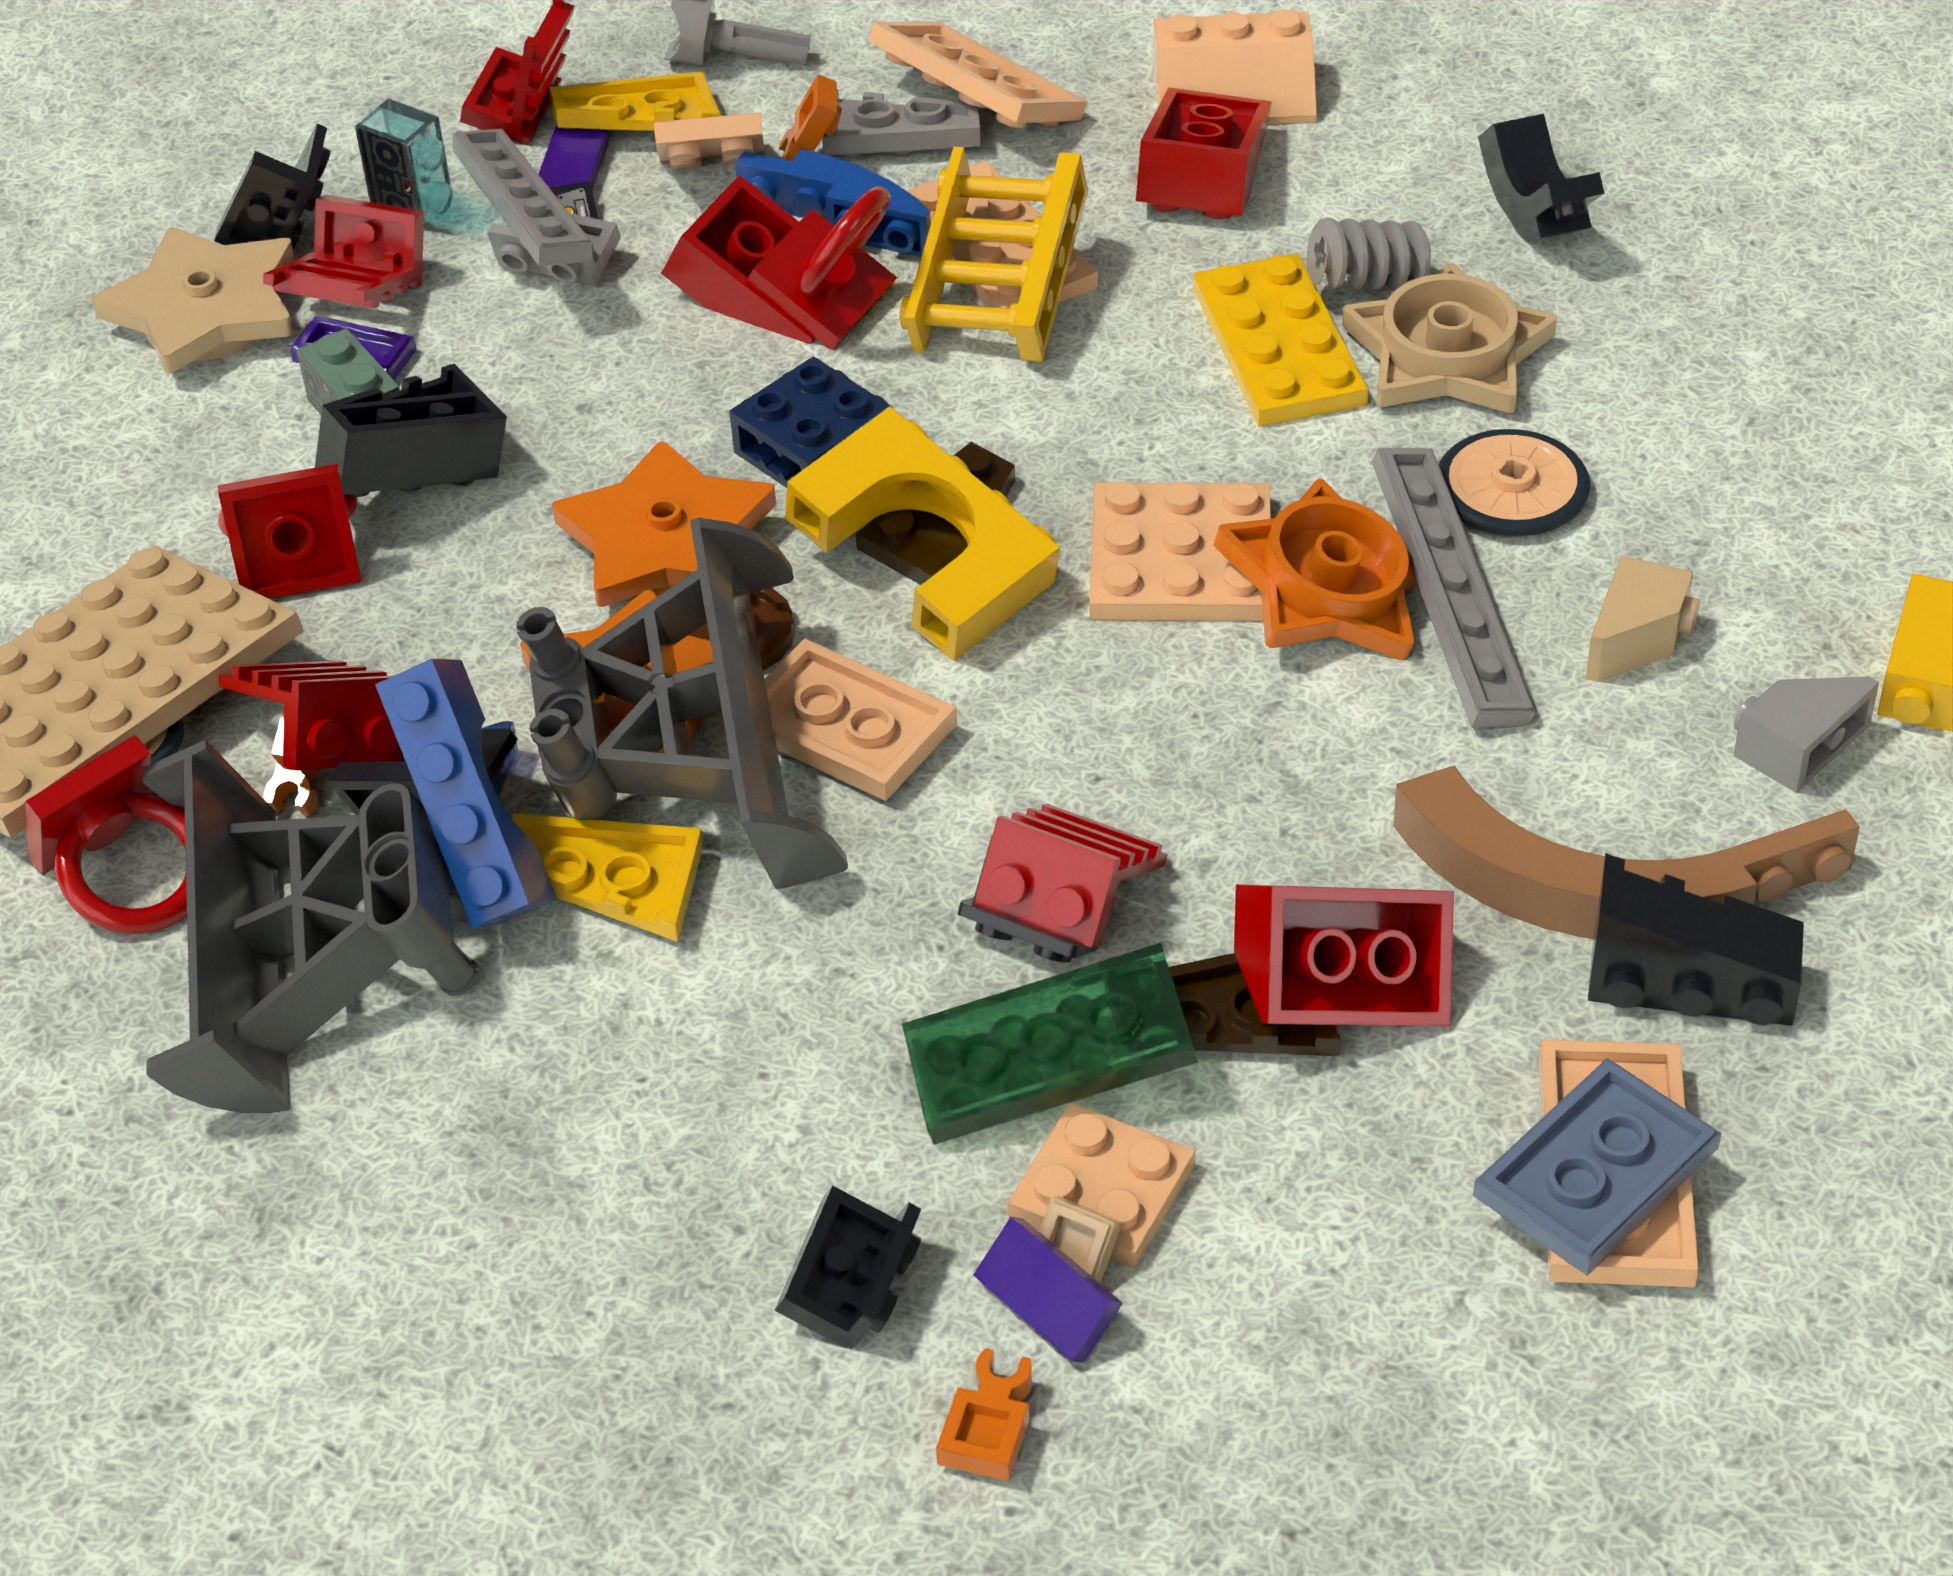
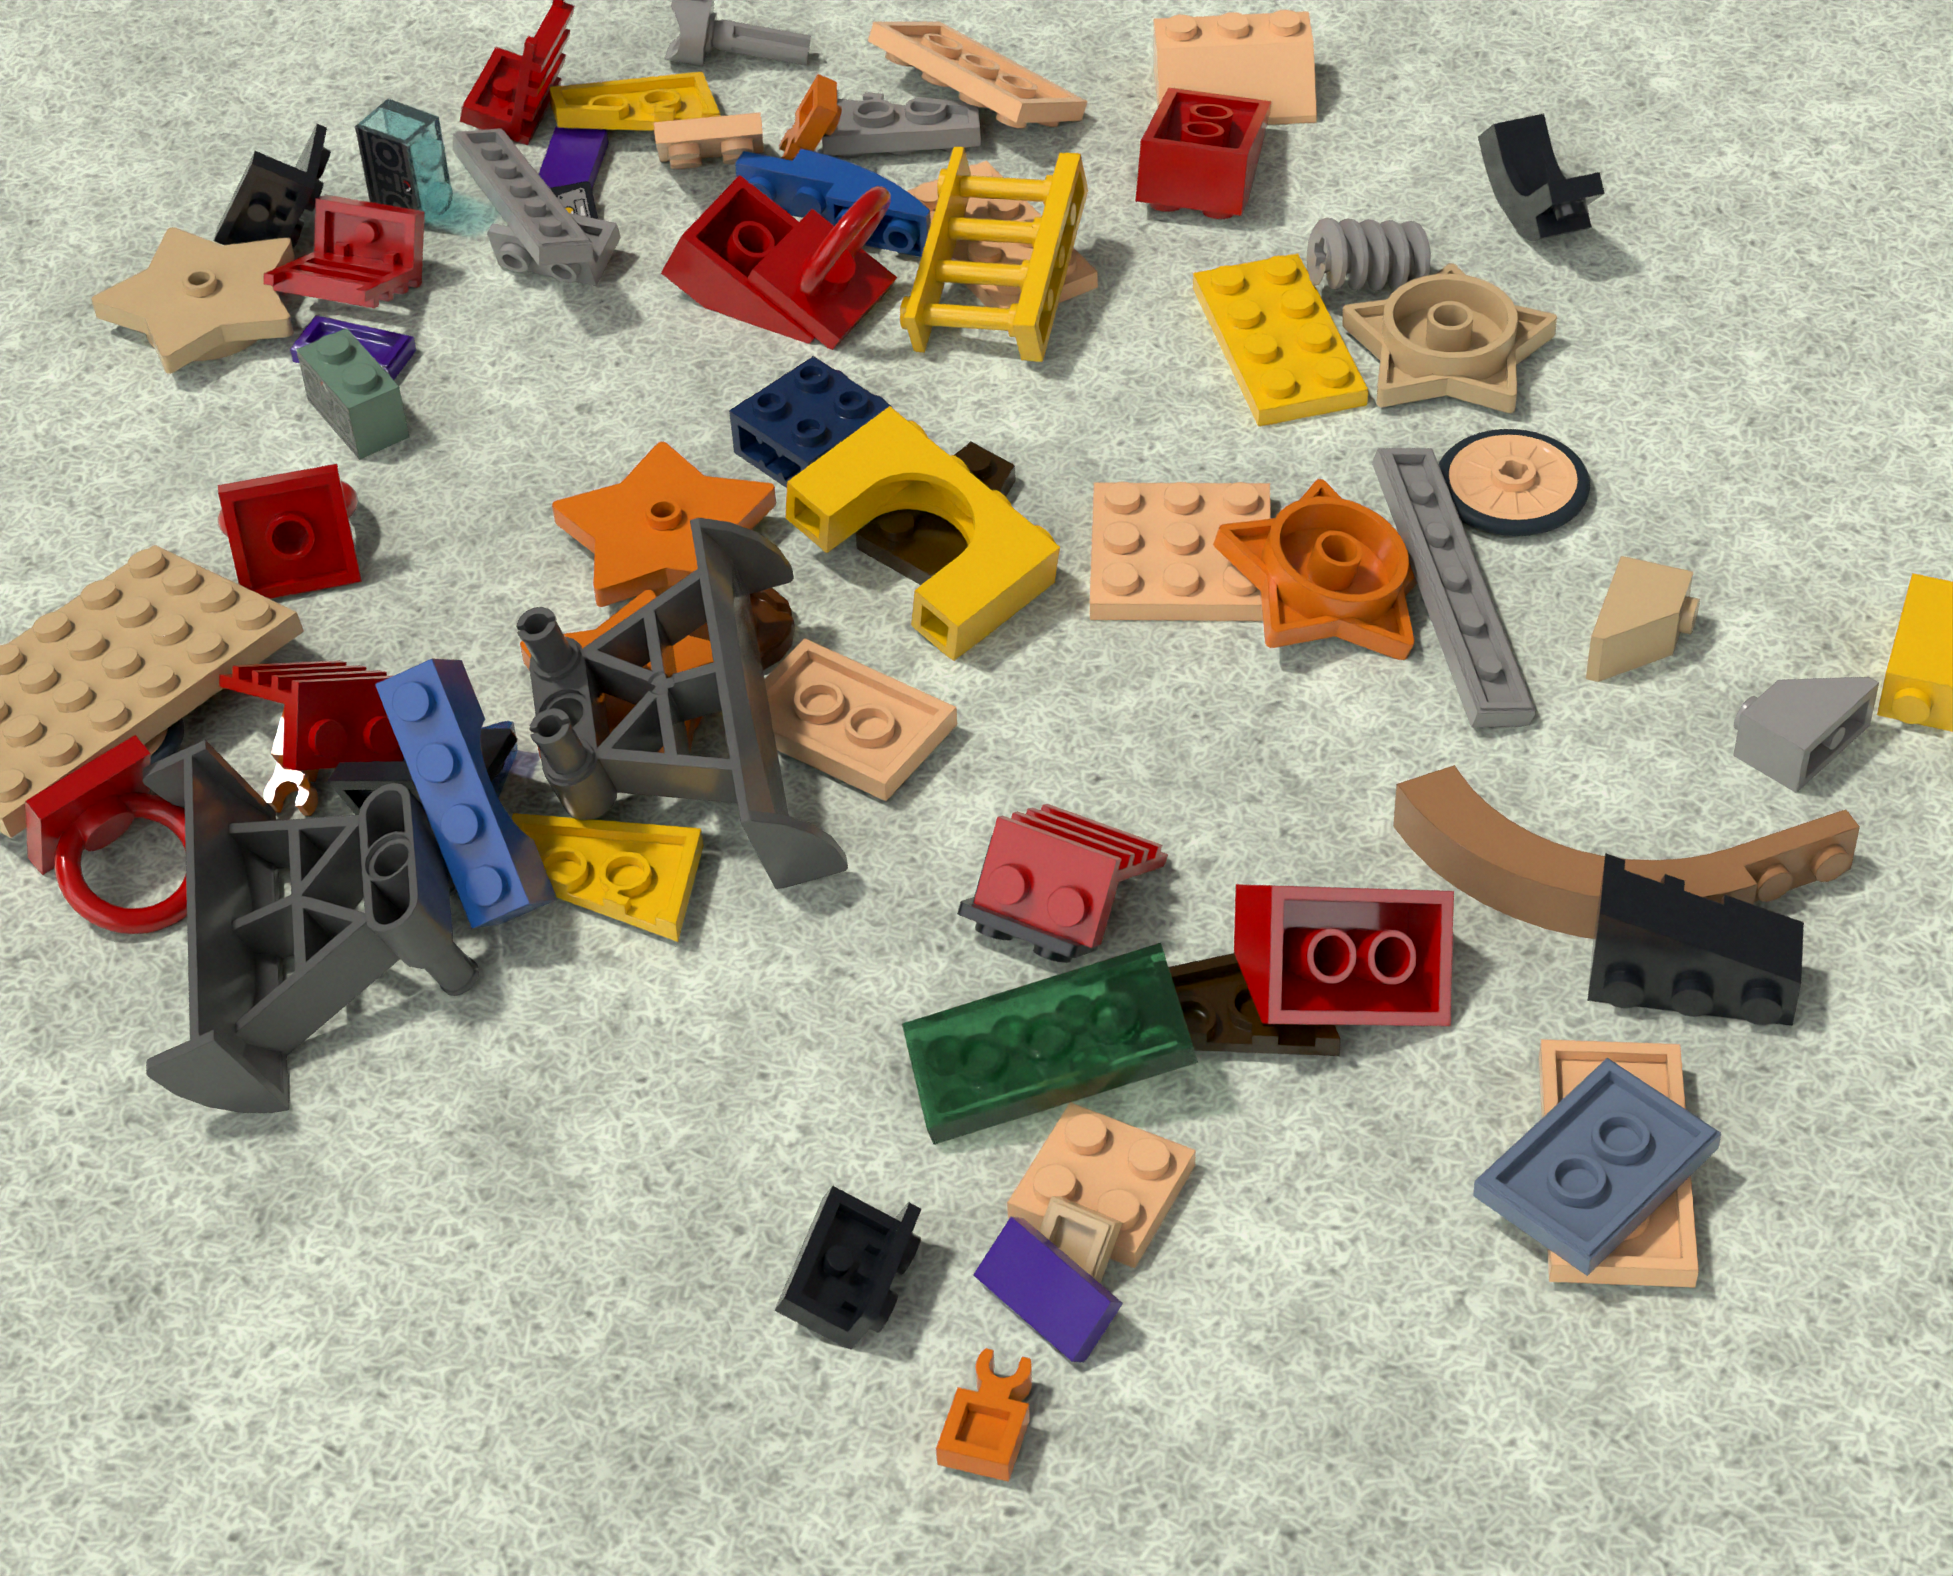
(412, 436): black wedge -> none

